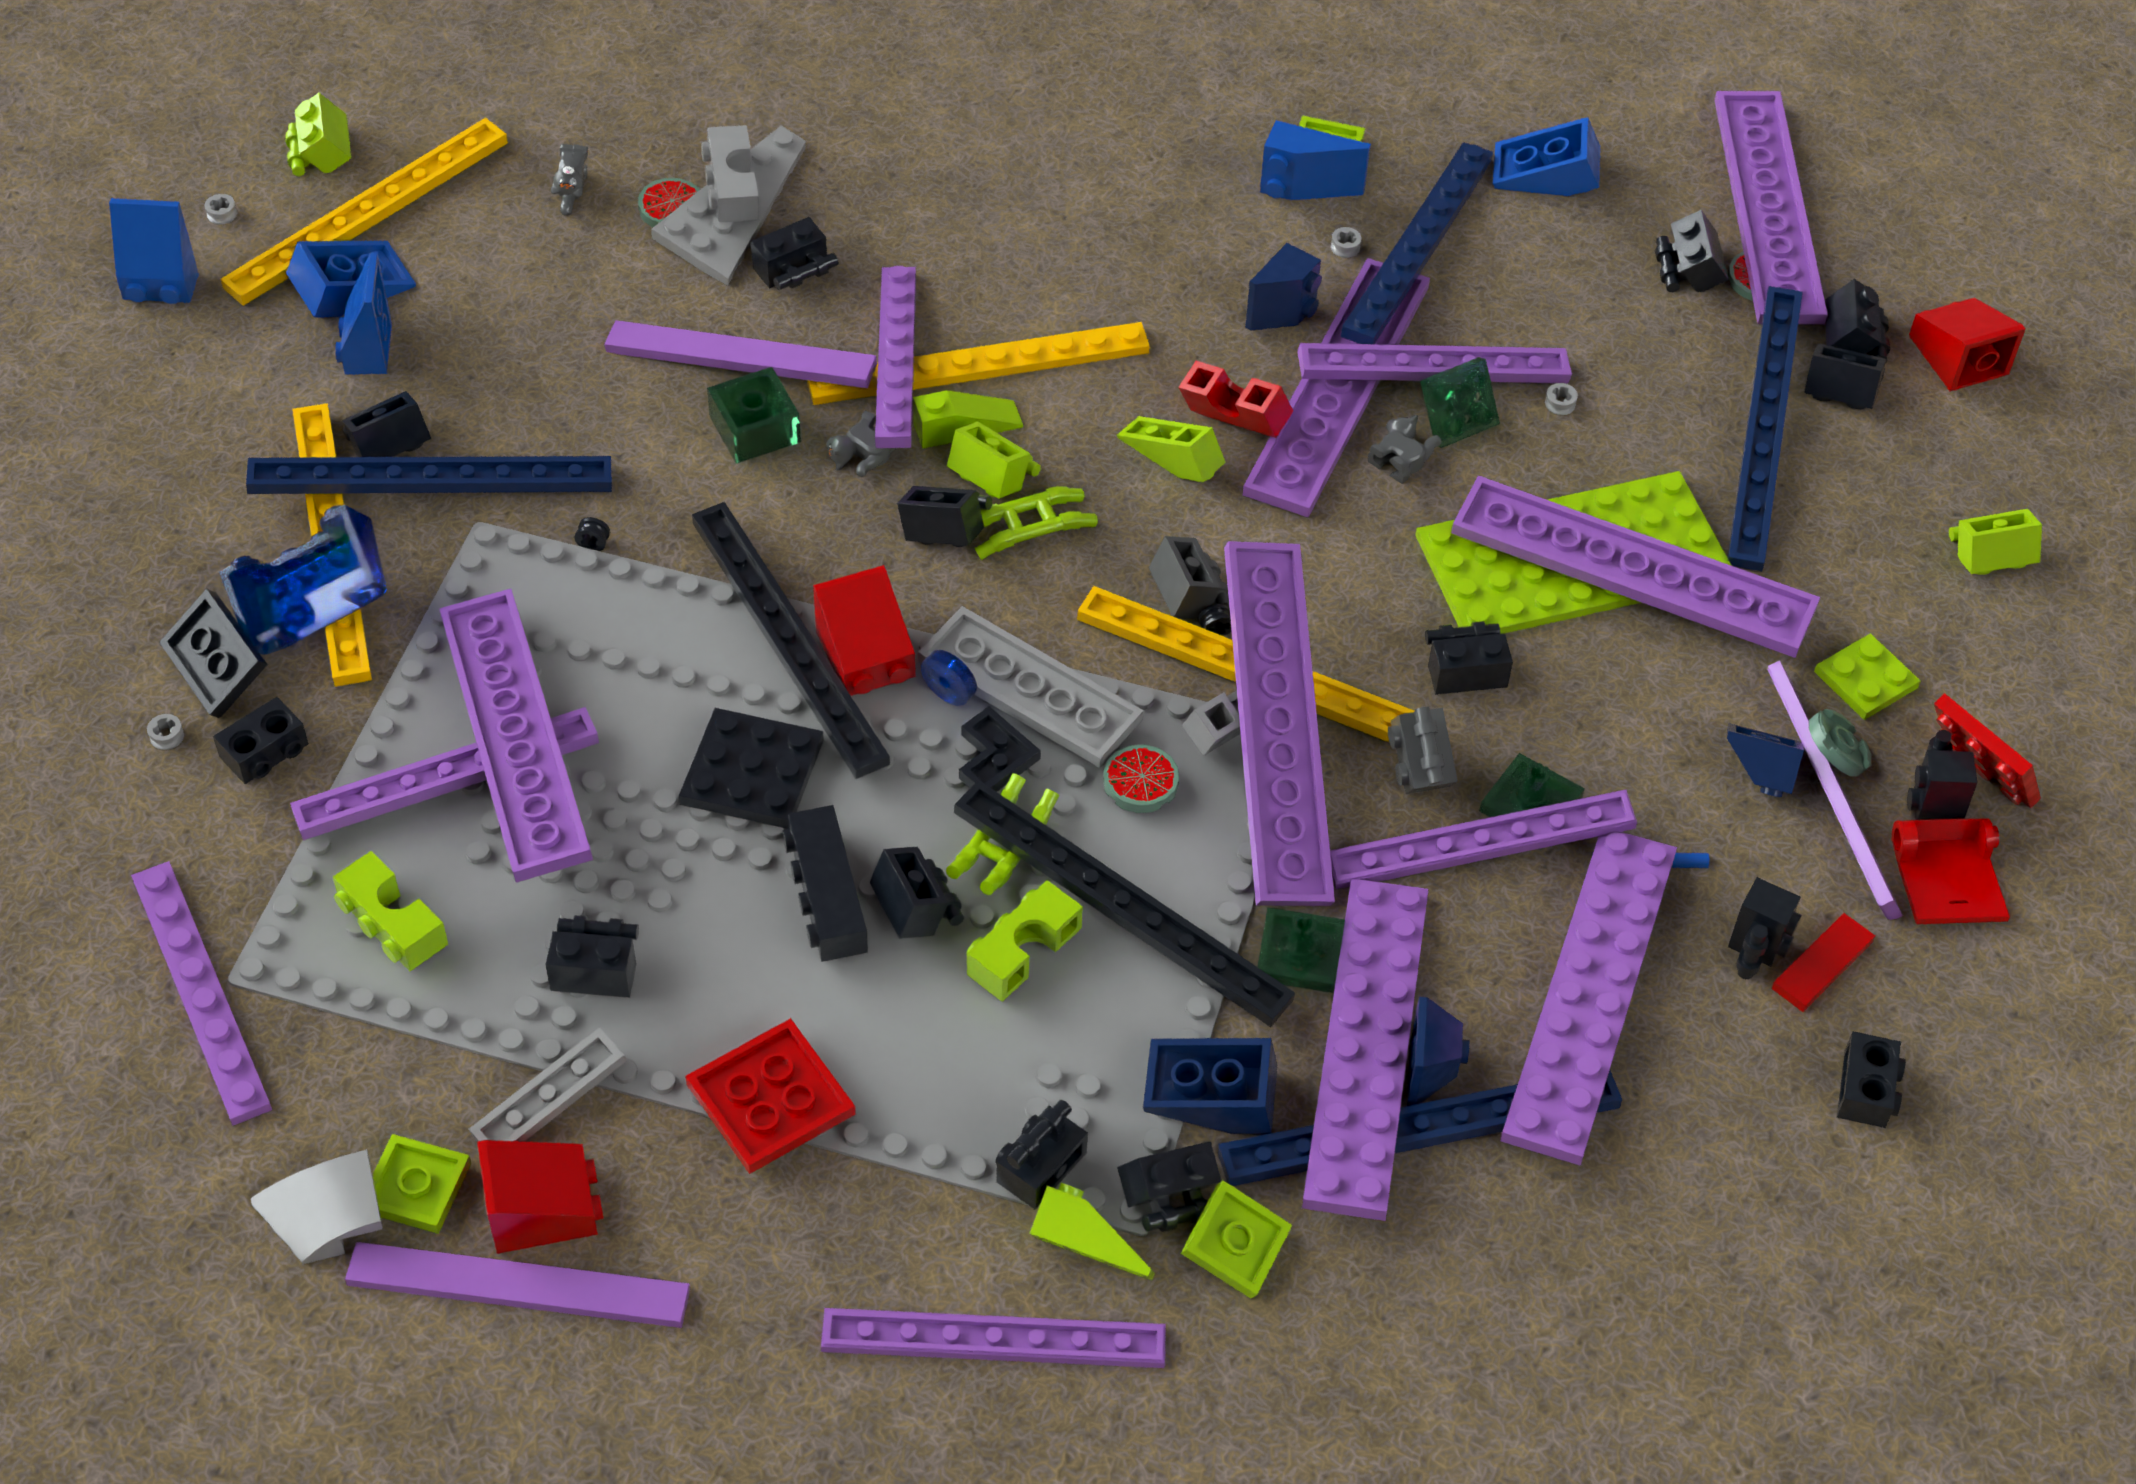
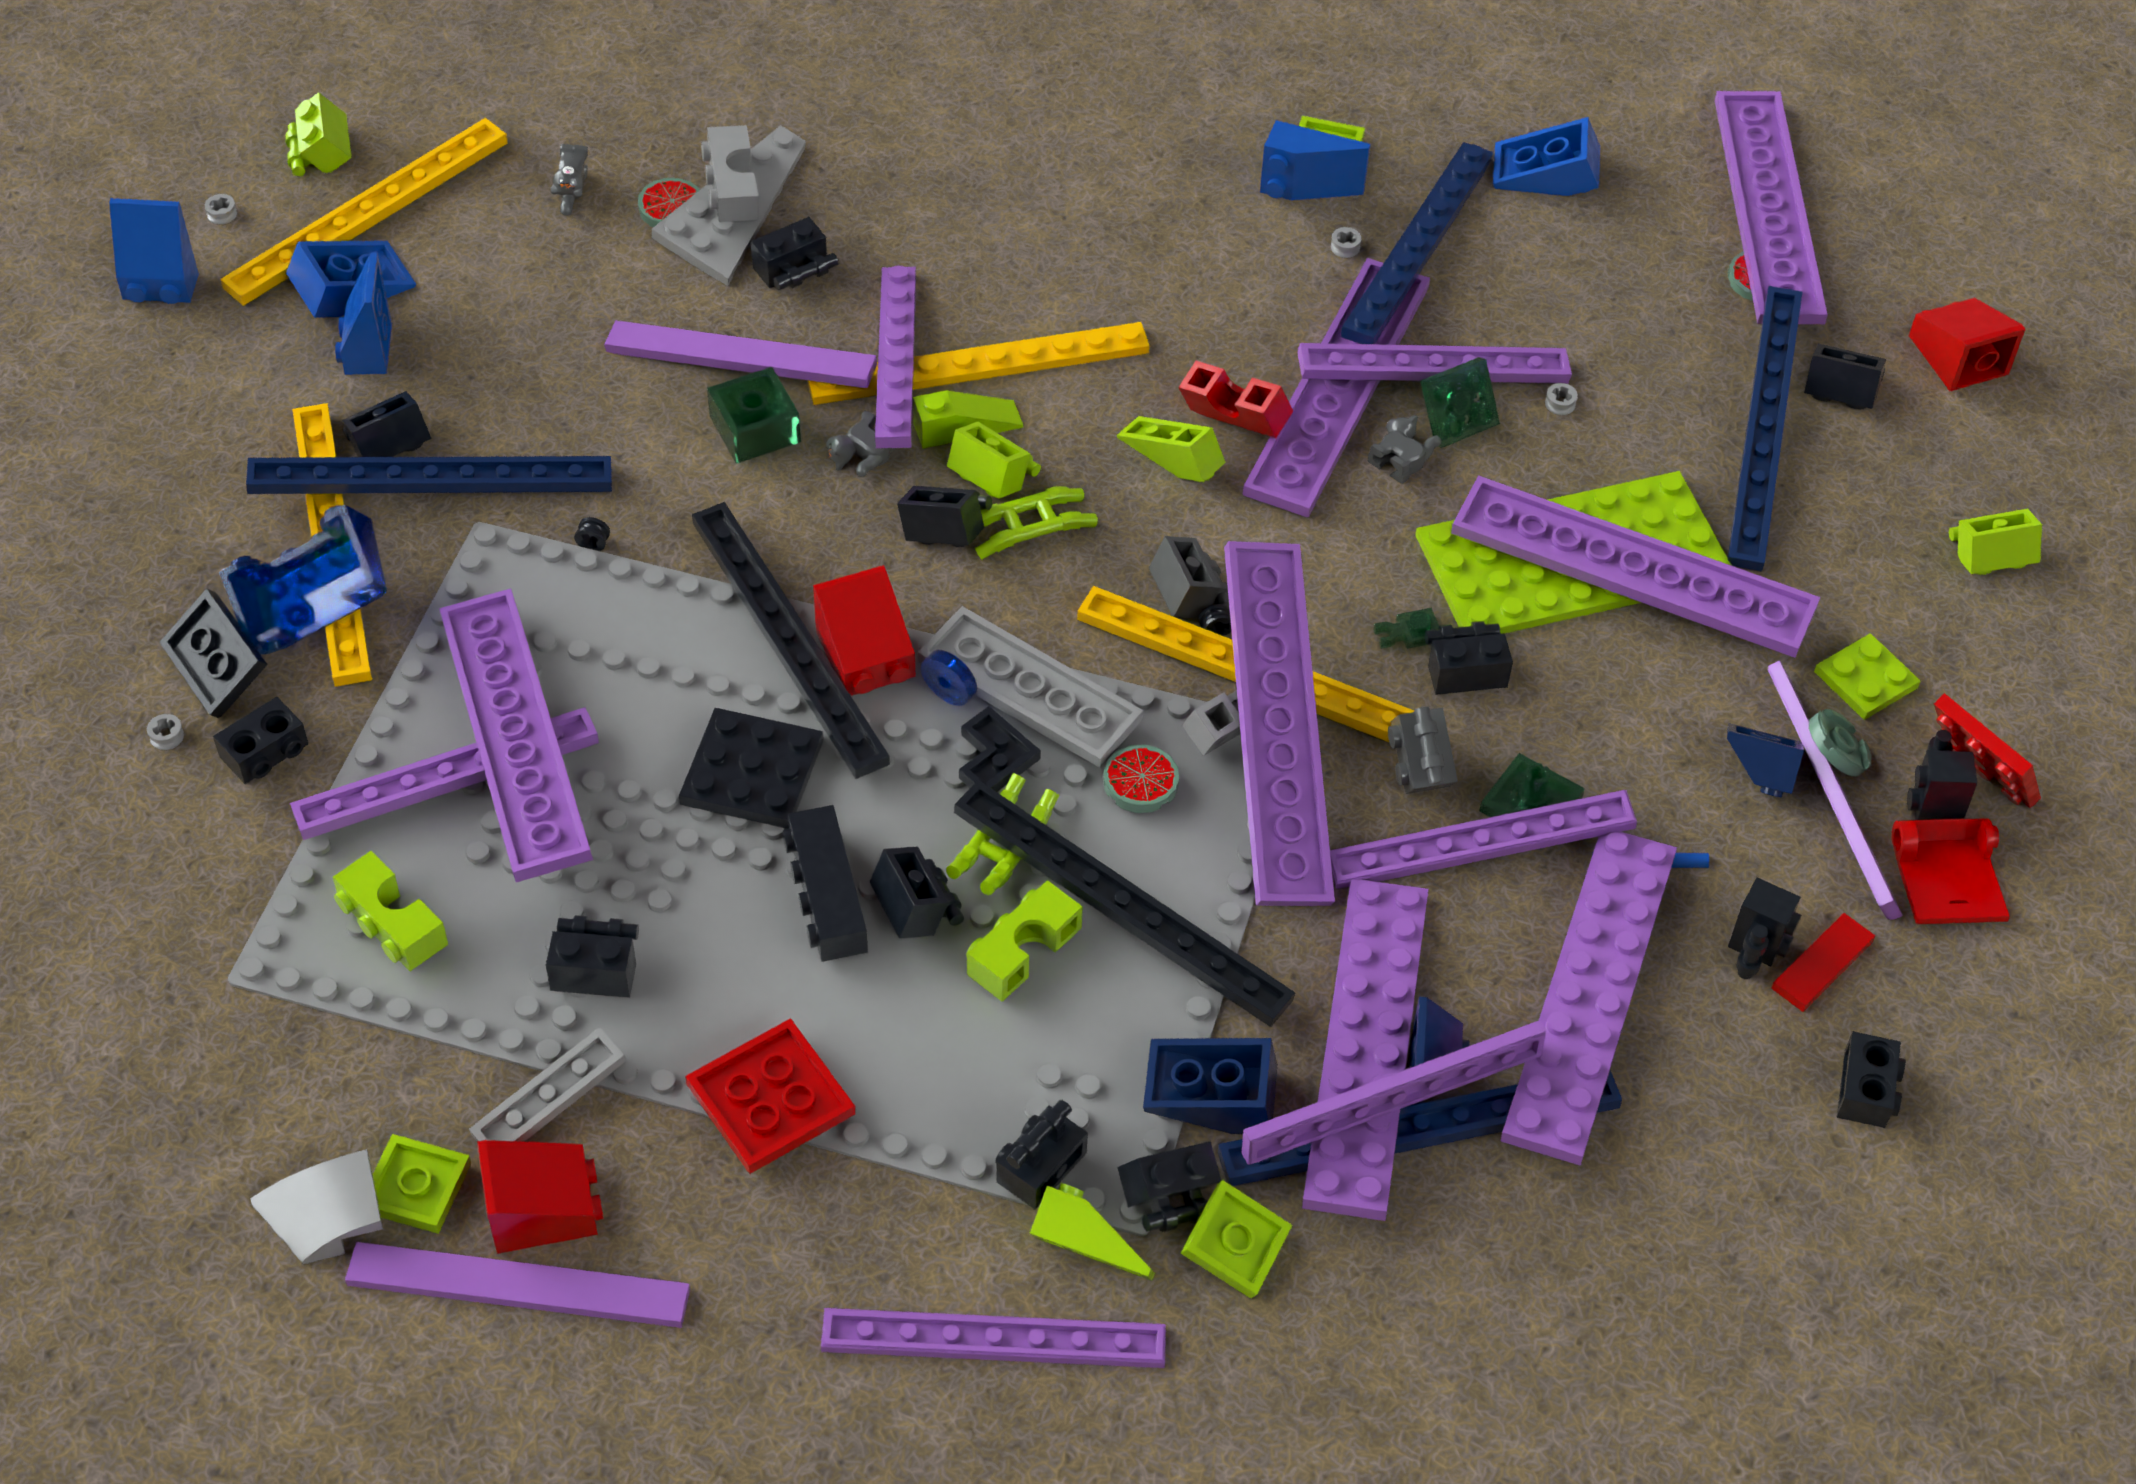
(201, 994): medium lavender plate -> none
(1284, 290): dark blue slope -> none
(1302, 938): clear green plate -> none
(1392, 1093): none -> medium lavender tile
(1408, 628): none -> clear green plate
(1698, 253): black brick -> none
(1857, 320): black brick -> none

